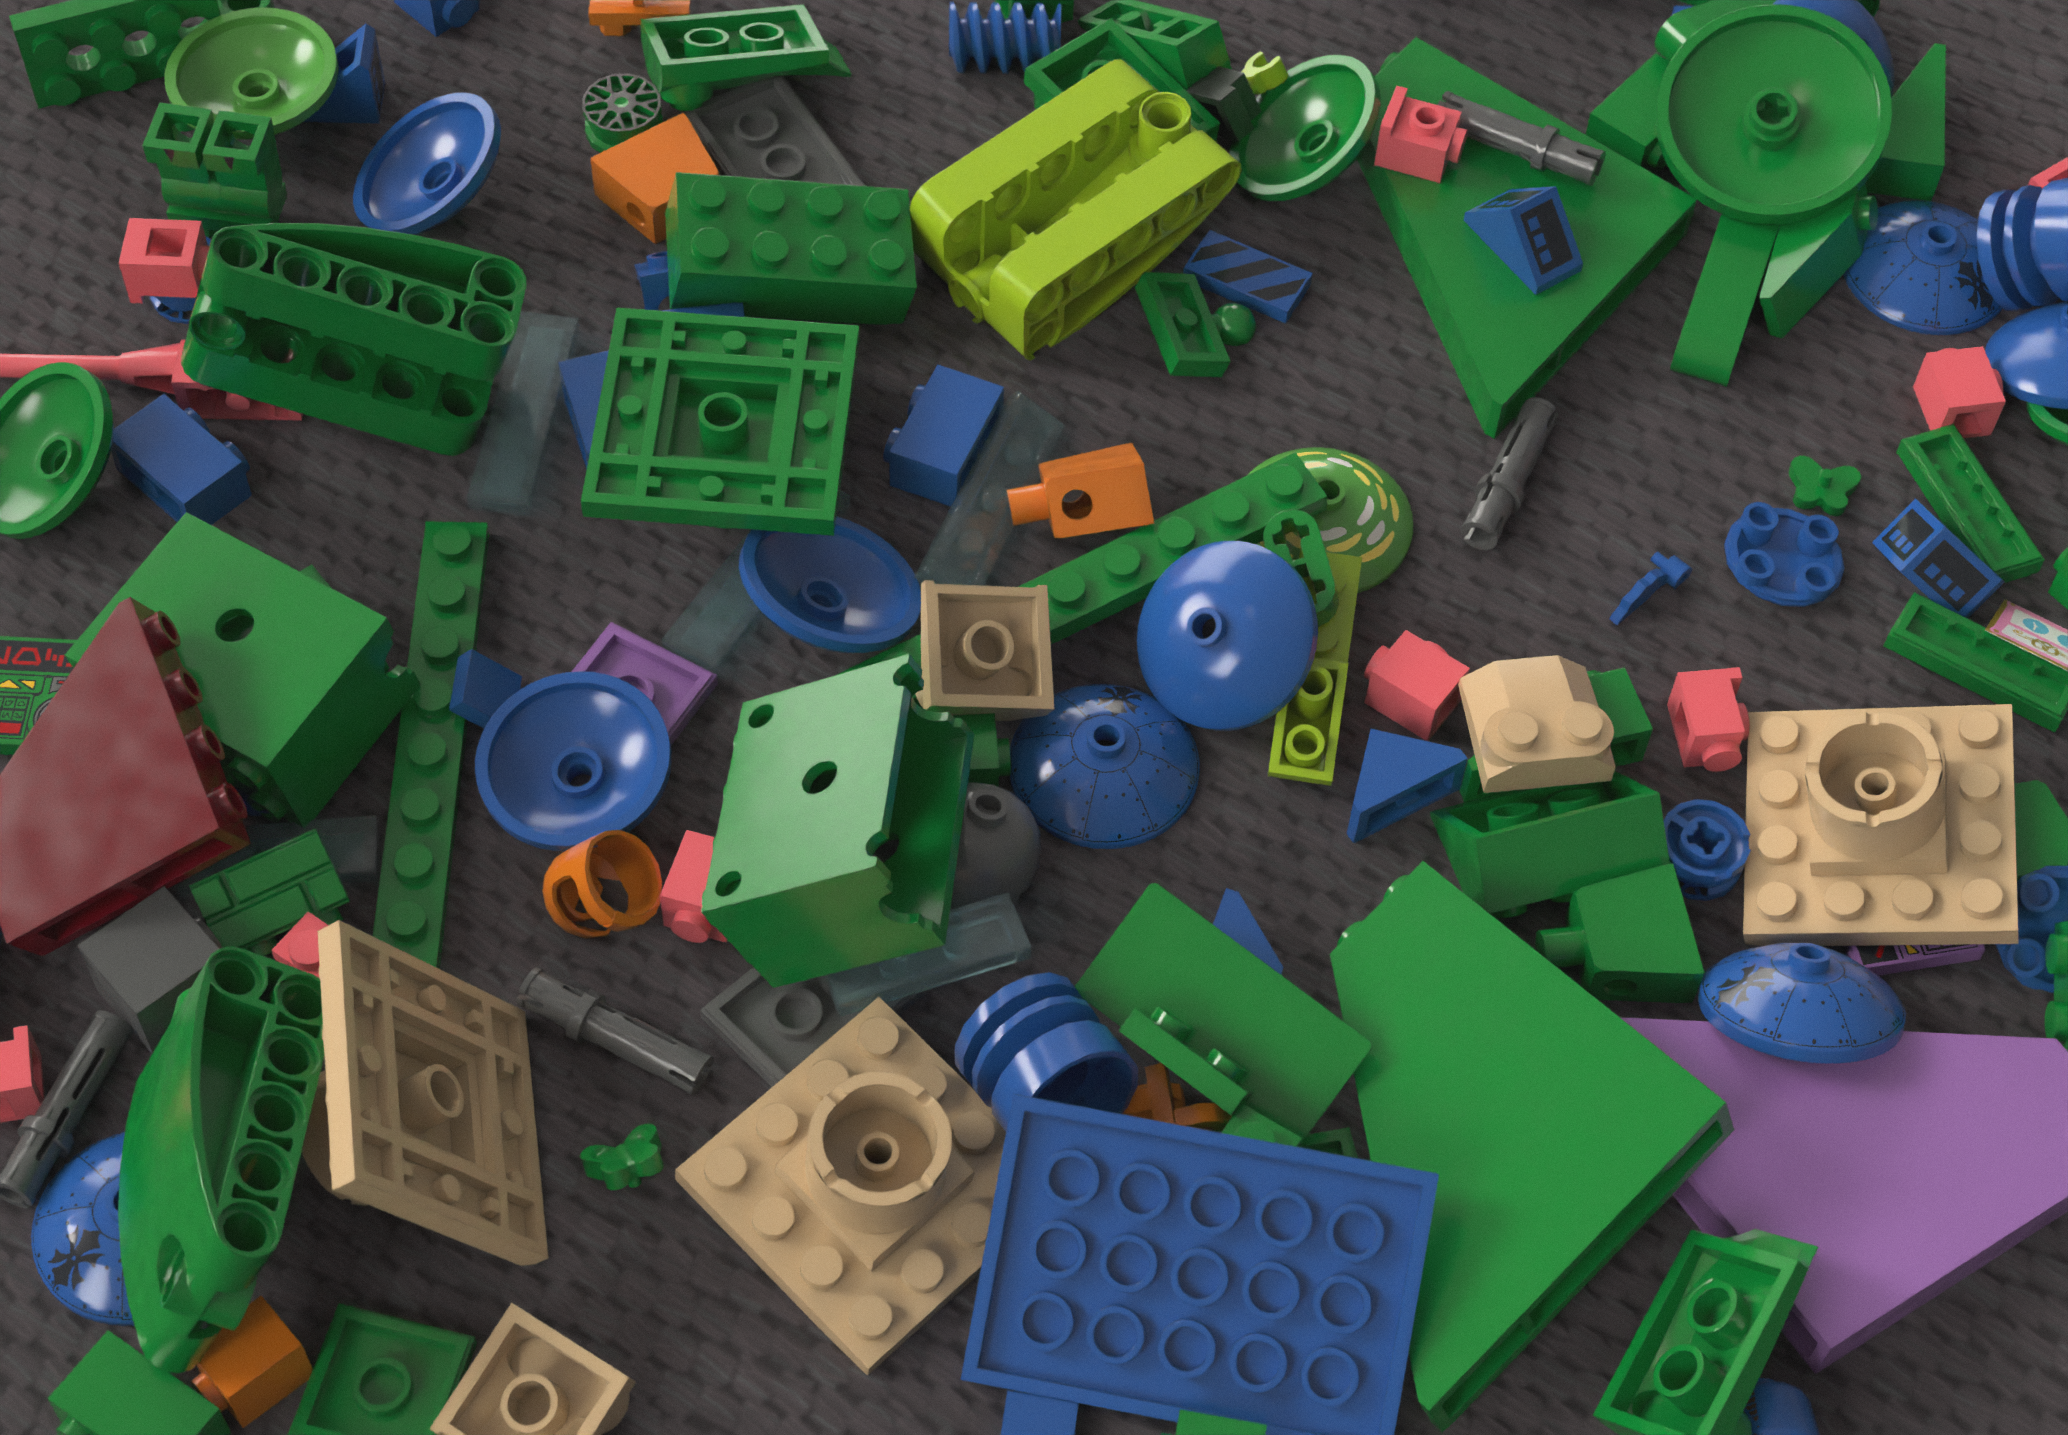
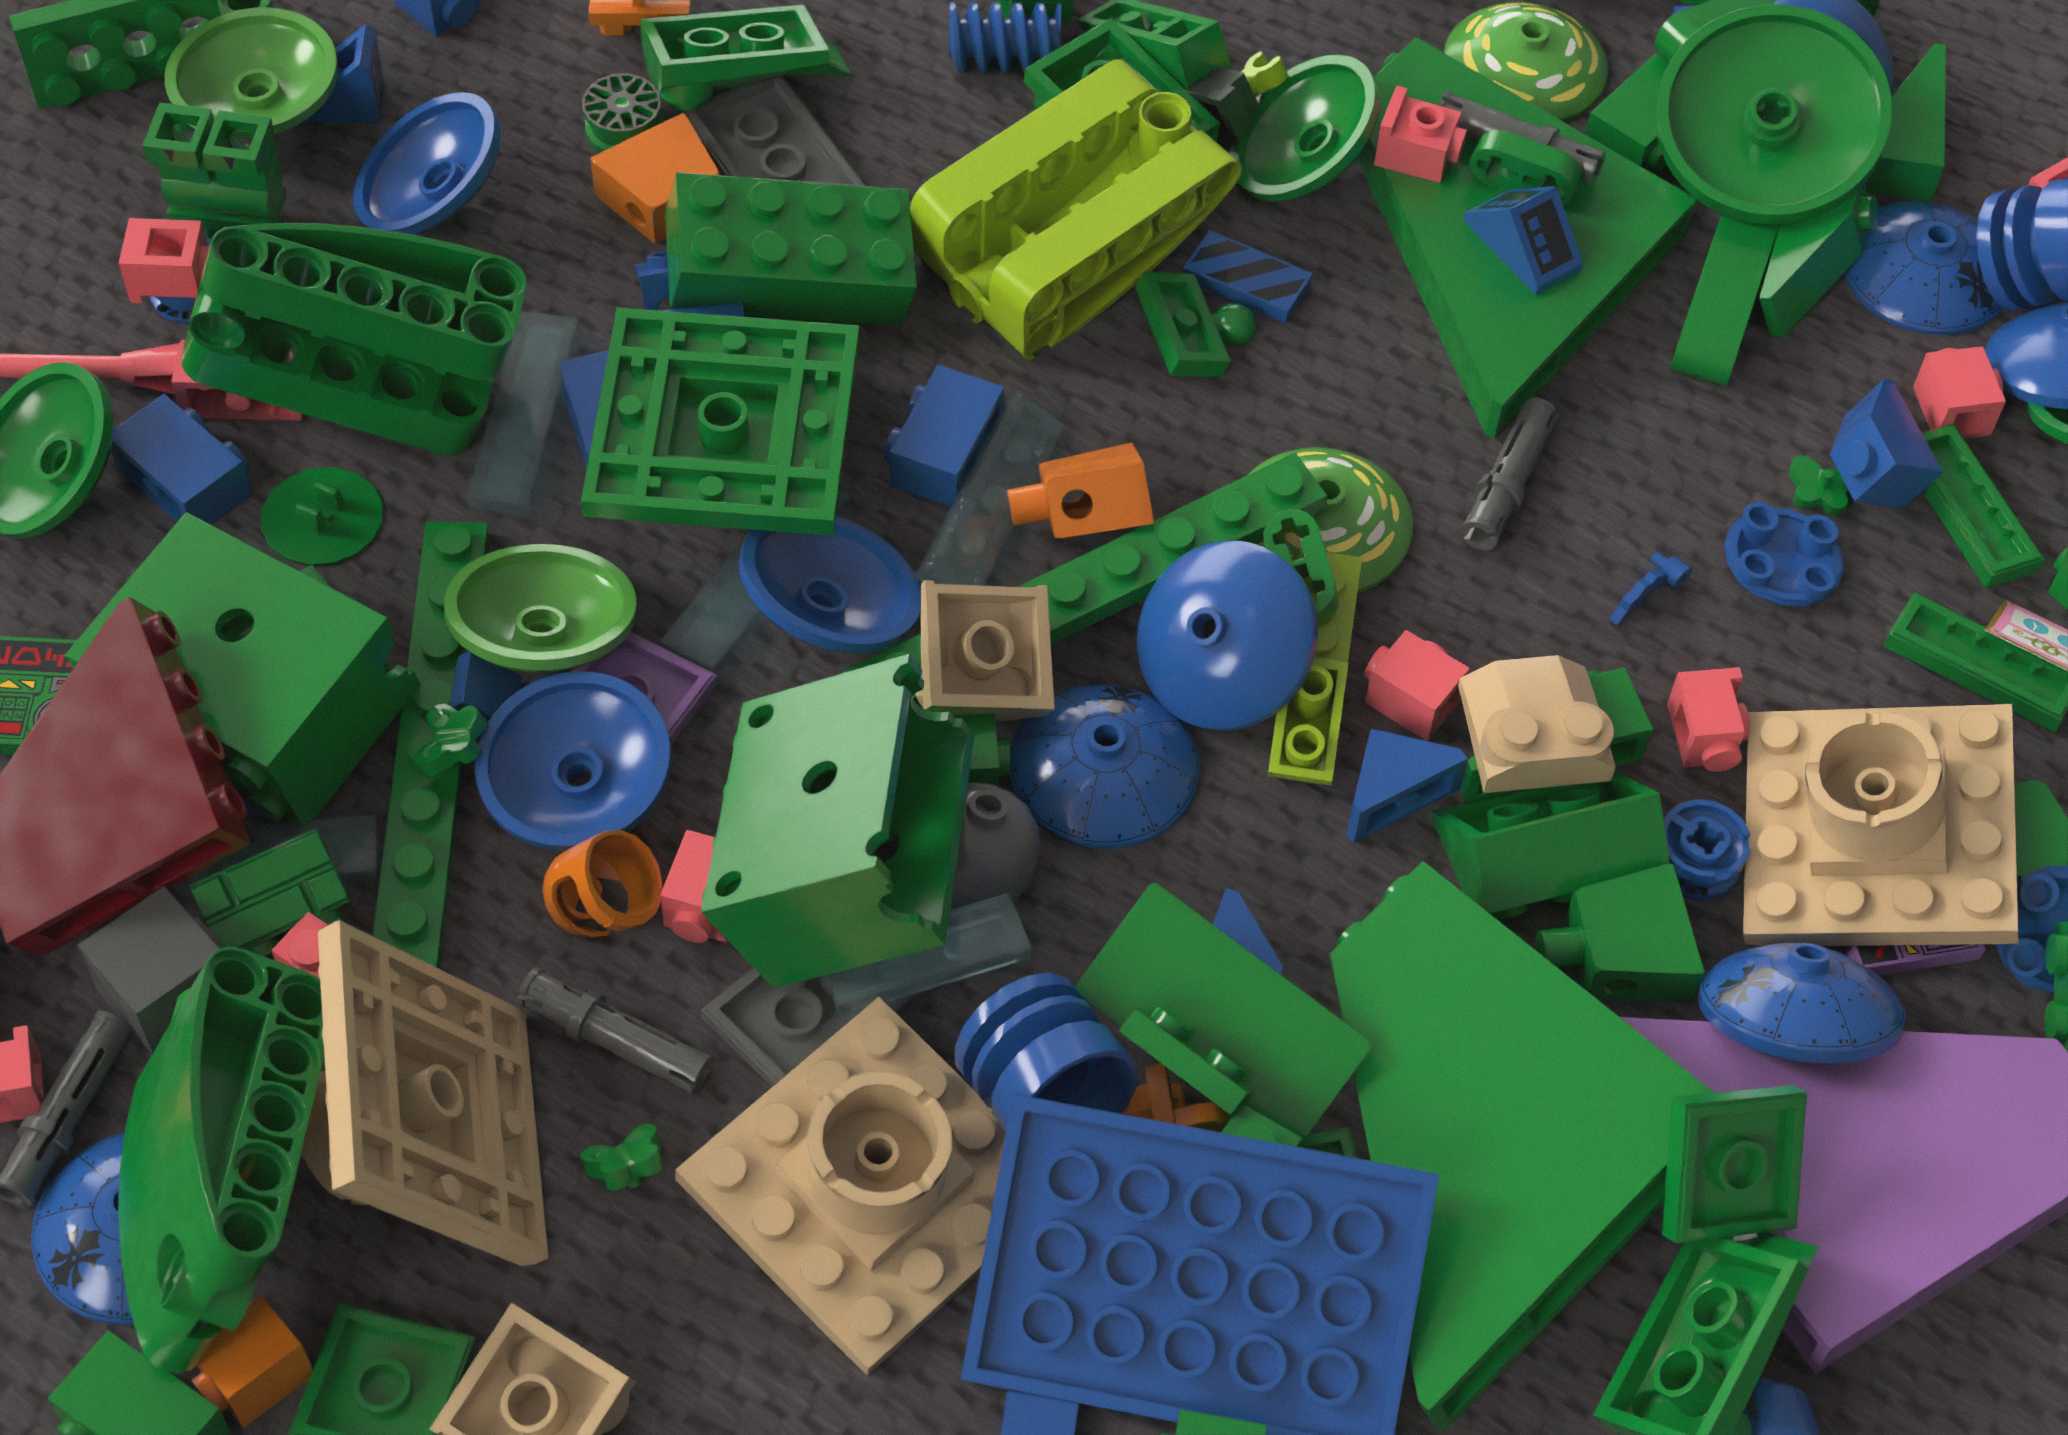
(321, 516): none -> green piece
(453, 738): none -> green piece
(540, 607): none -> bright green dish
(1524, 164): none -> green beam
(1534, 55): none -> bright green dish
(1734, 1163): none -> green tile
(1883, 450): none -> blue slope
(1937, 561): slope -> none

